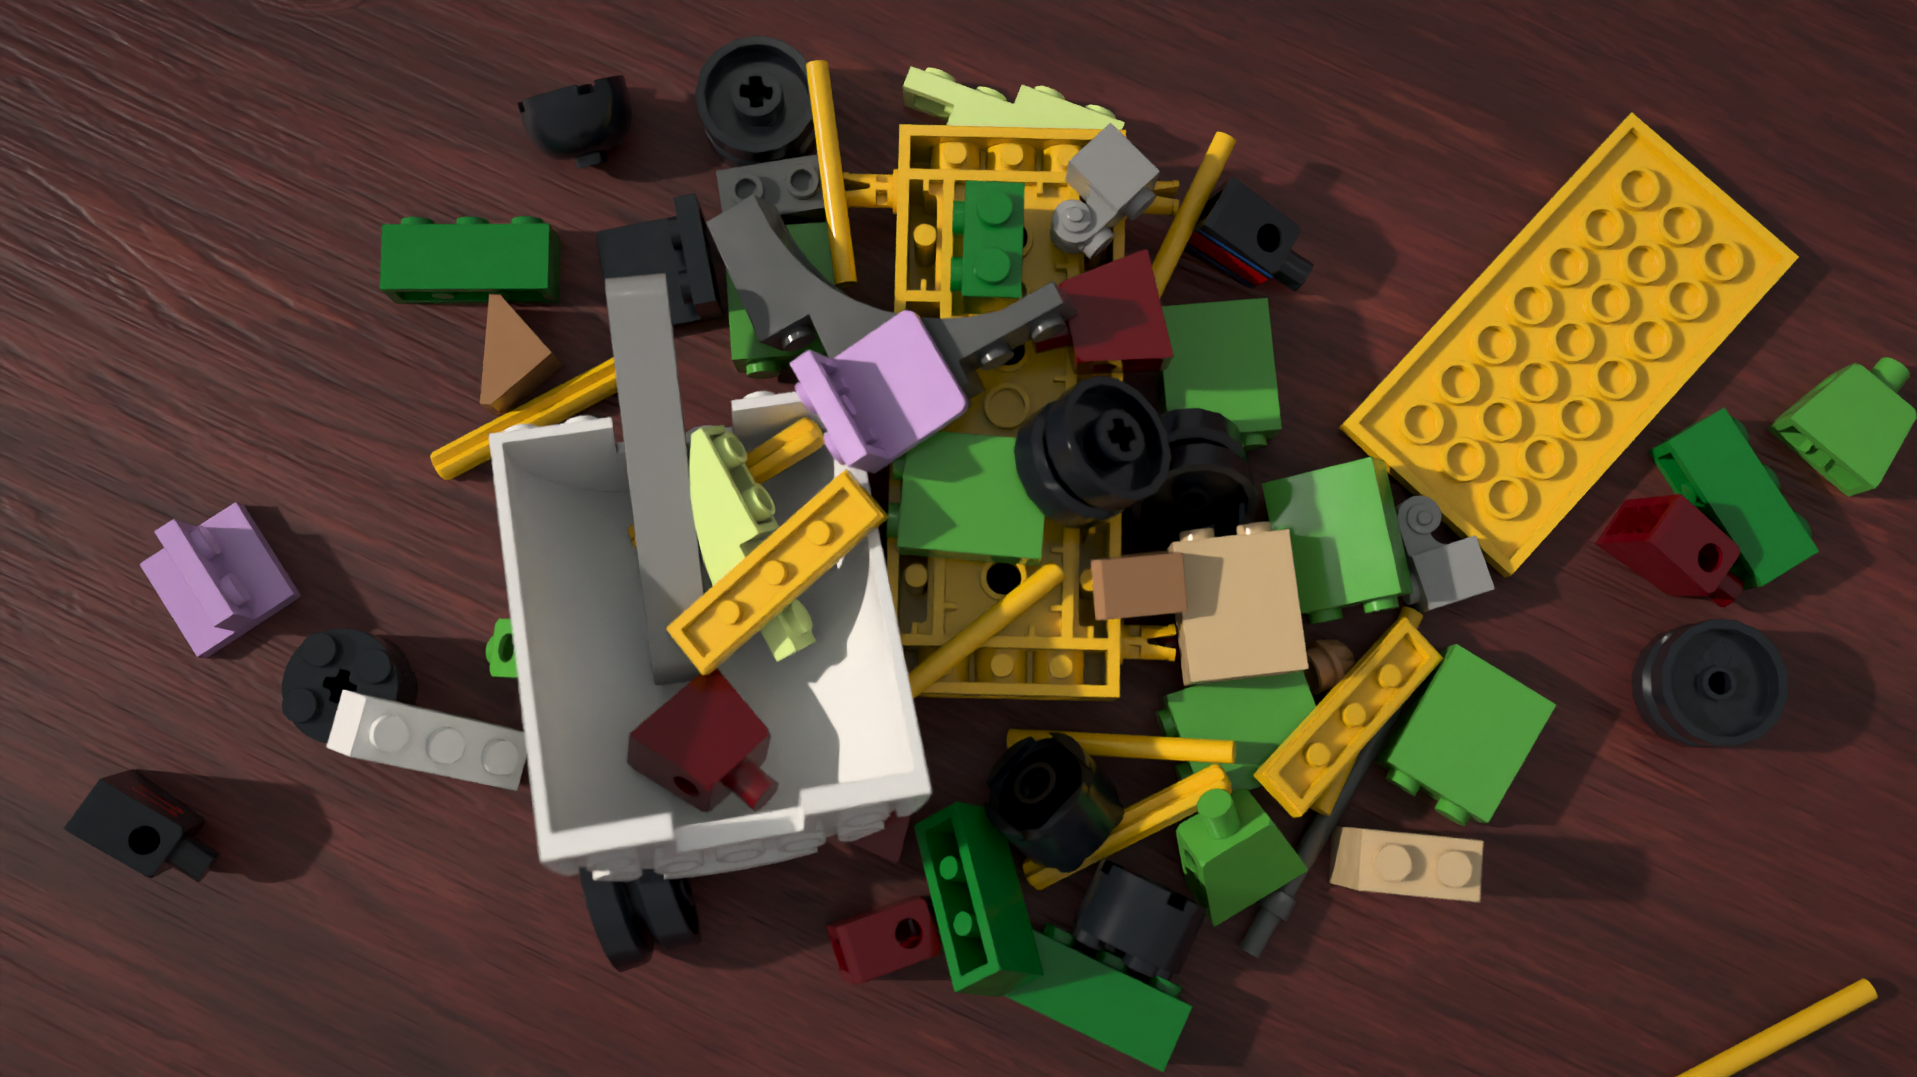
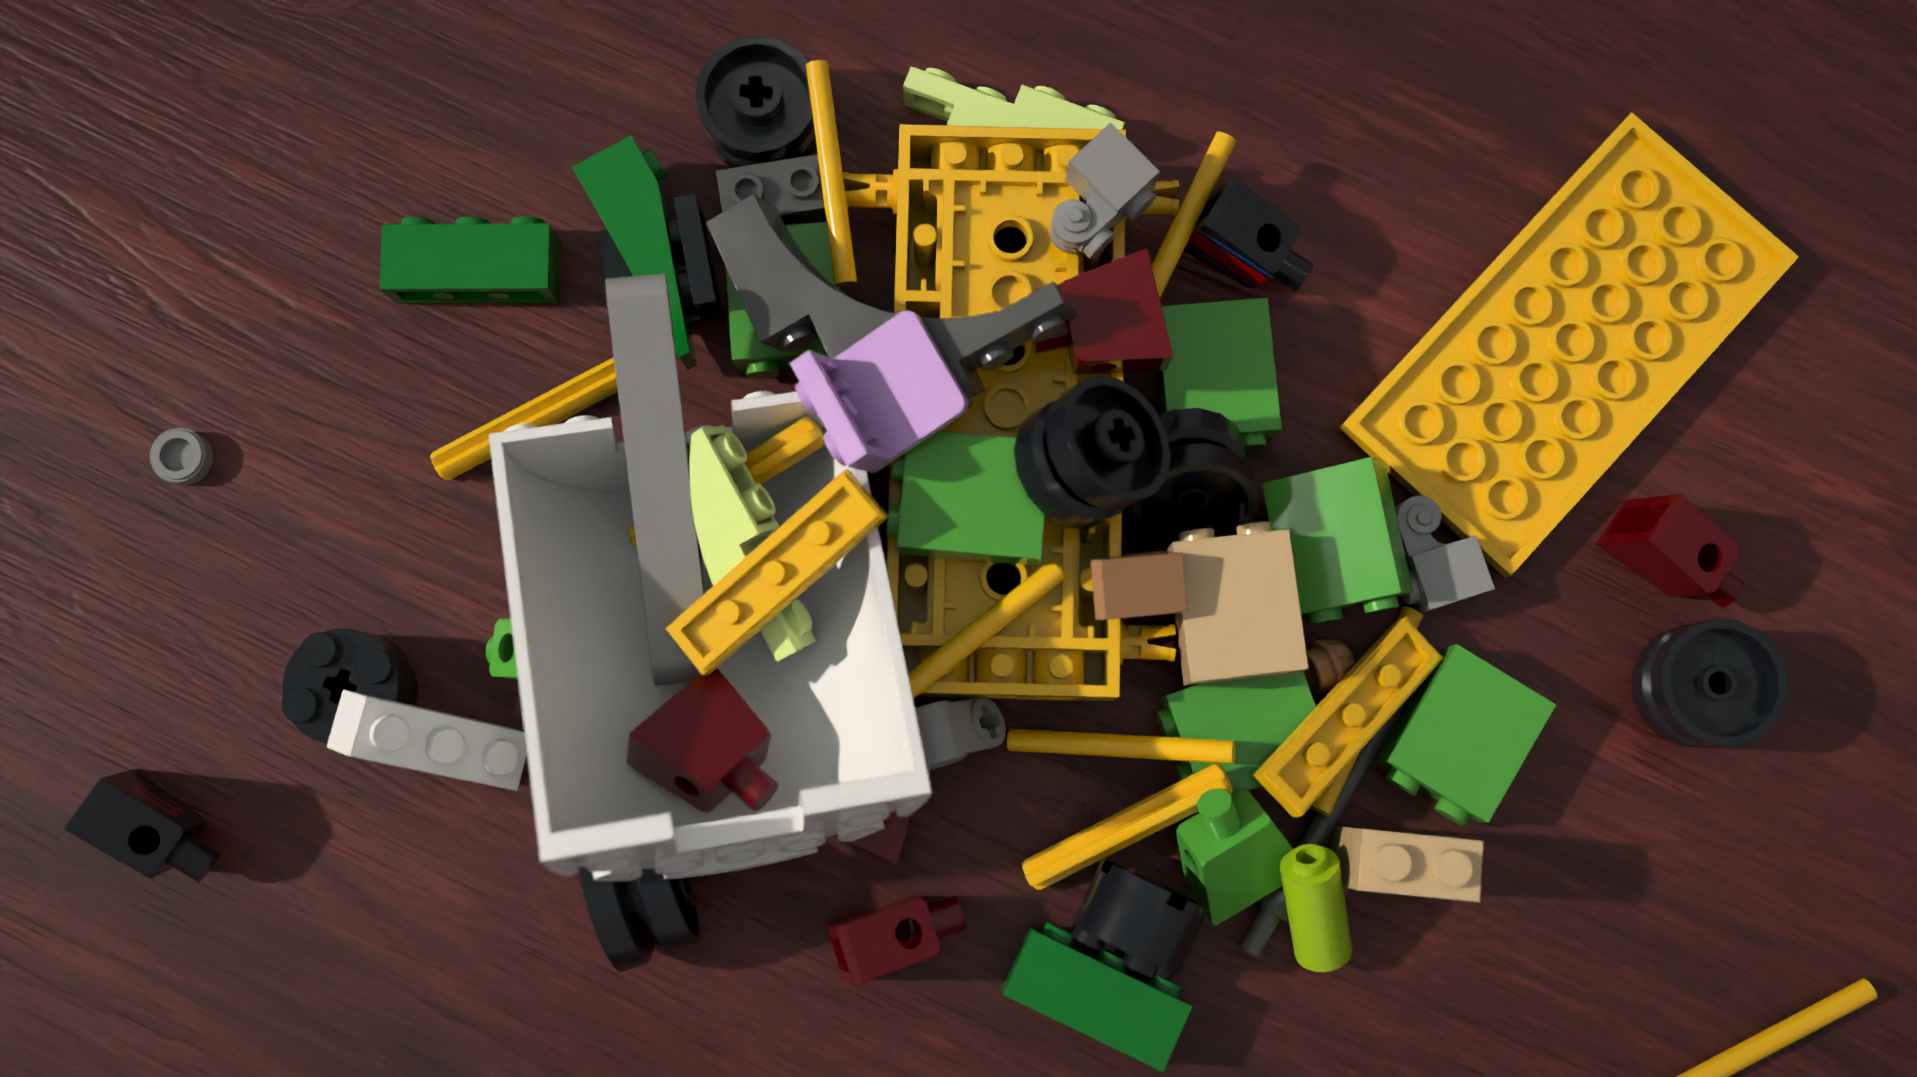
(181, 456): none -> light grey tile
(218, 578): lavender bracket -> none
(513, 359): medium nougat slope -> none
(579, 120): black cylinder -> none
(635, 213): none -> green slope
(958, 728): none -> light grey piece
(977, 902): green brick -> none
(992, 246): green brick -> none
(1052, 801): black brick -> none
(1316, 908): none -> lime brick
(1738, 493): green brick -> none
(1850, 424): bright green torso -> none

